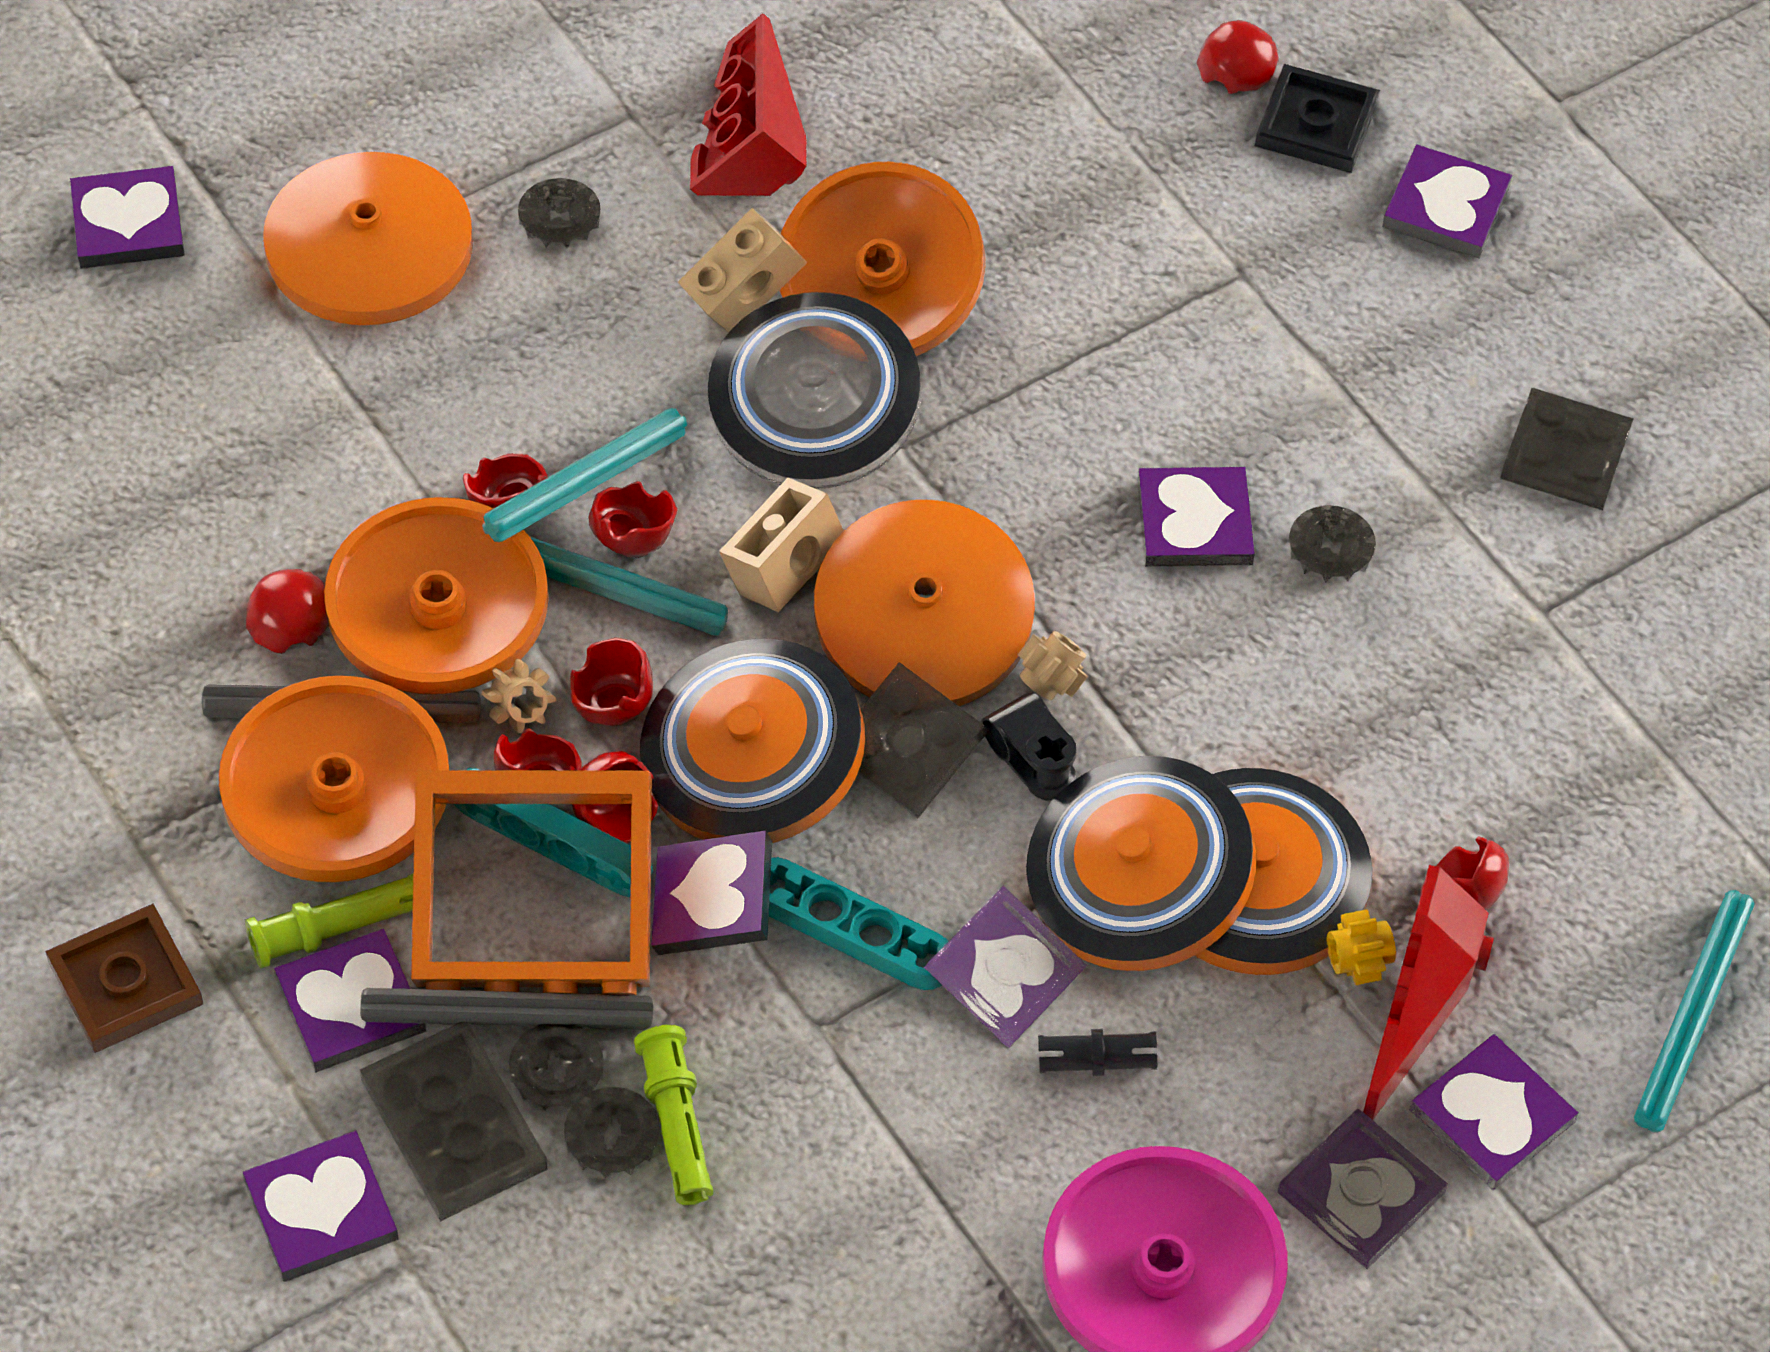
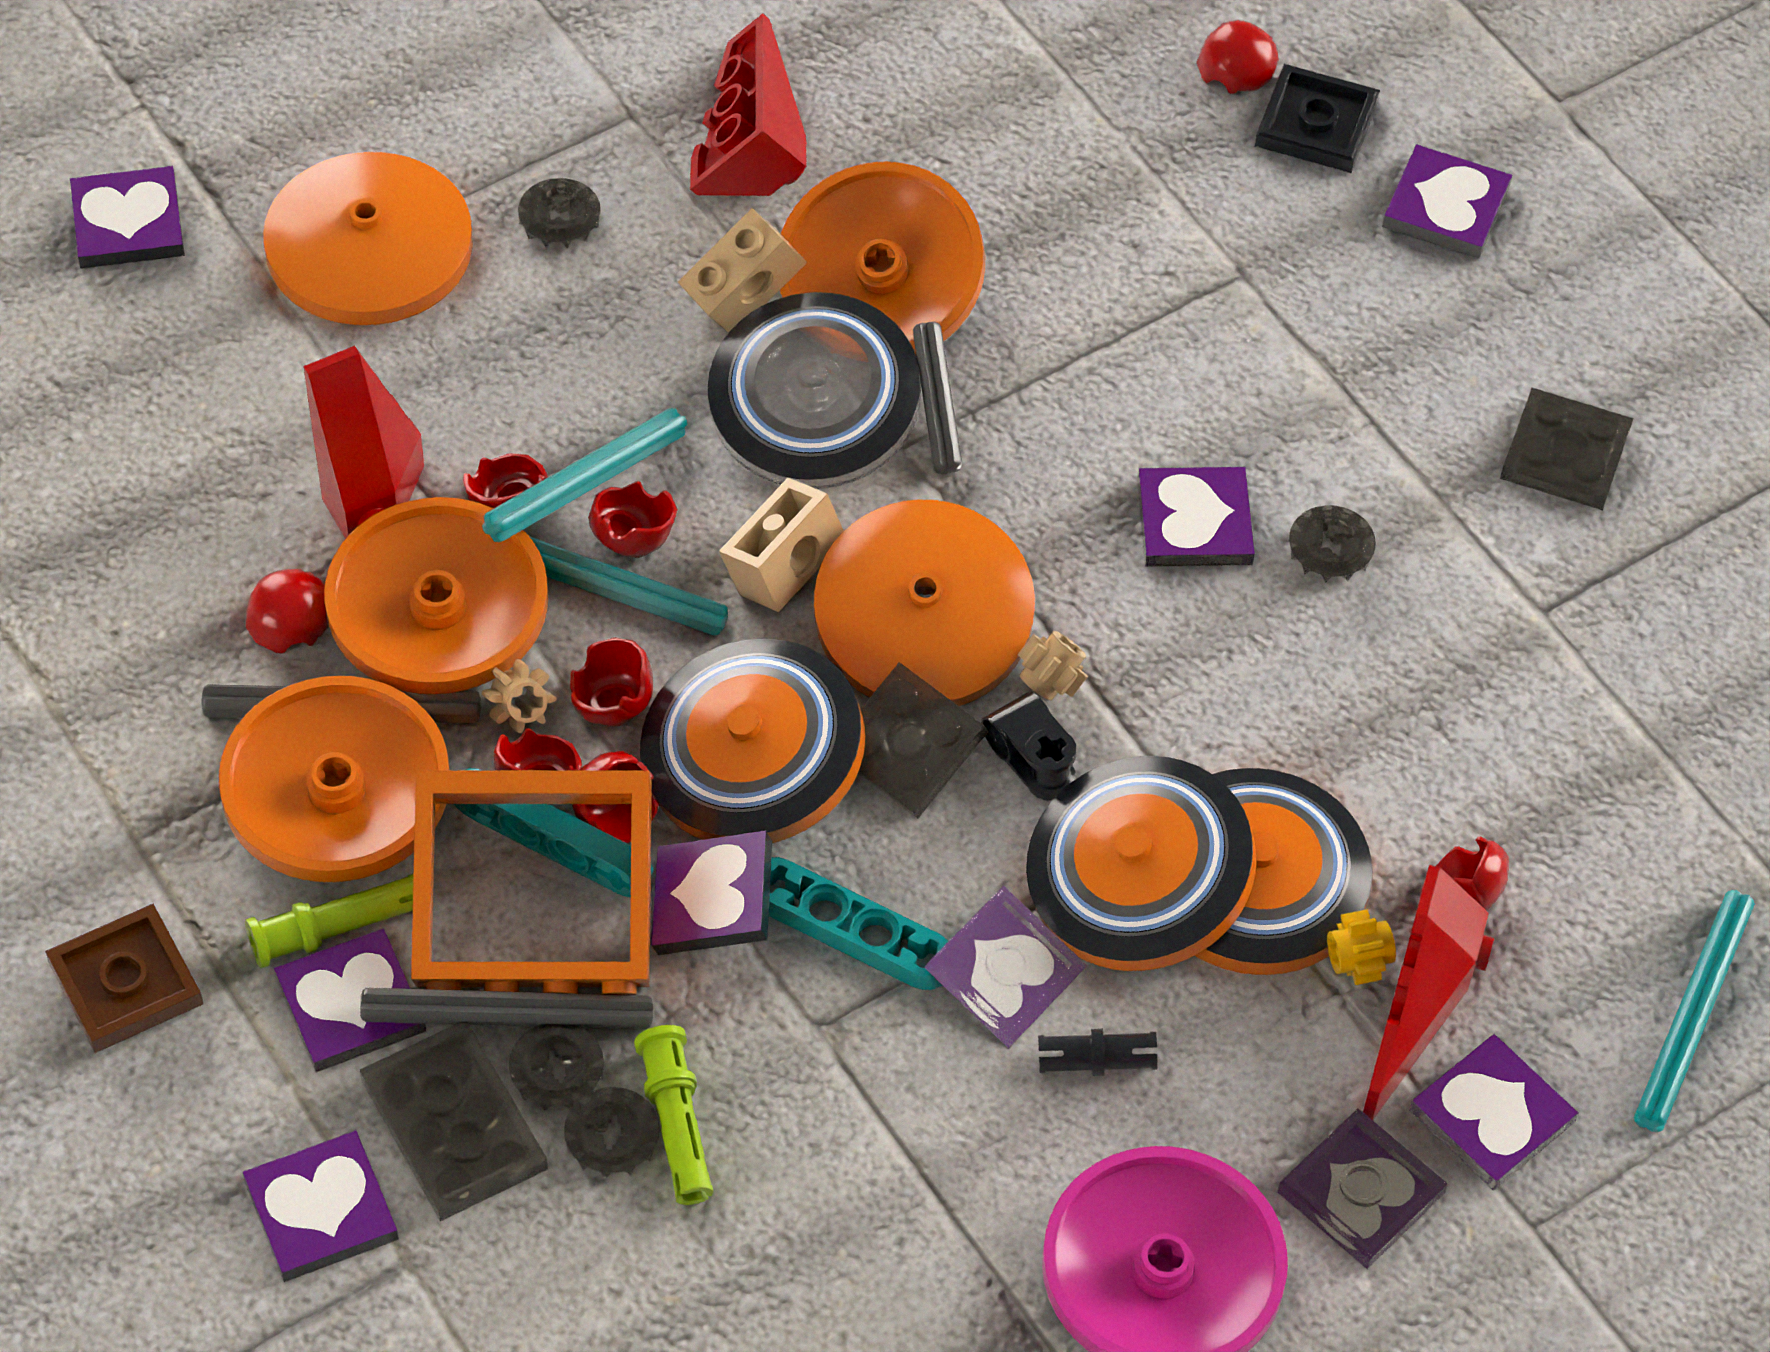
(362, 439): none -> red wedge
(937, 398): none -> dark grey axle

